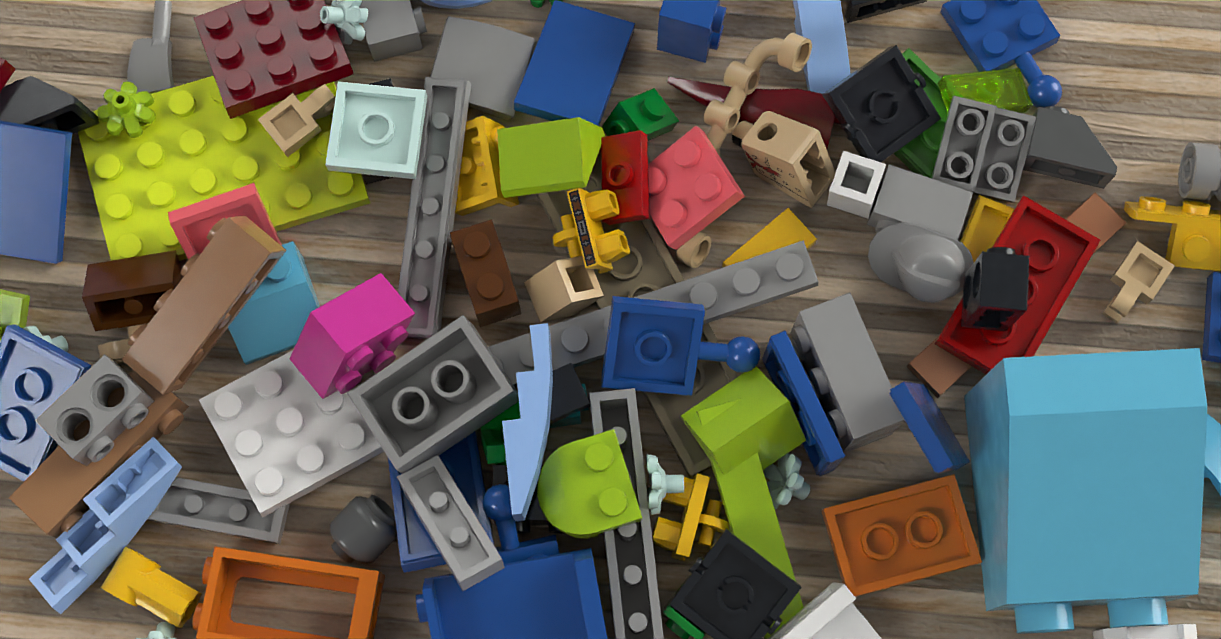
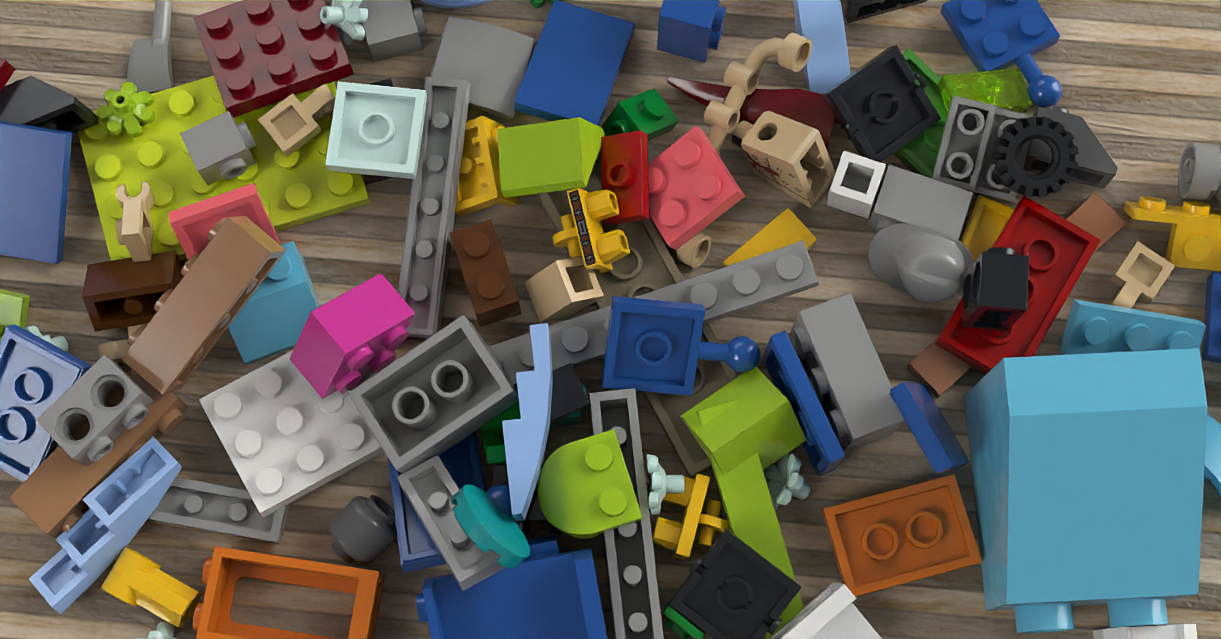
(135, 226): none -> tan plate
(220, 148): none -> light grey brick
(489, 526): none -> teal tile
(1061, 164): none -> black tyre
(1112, 328): none -> medium azure wing

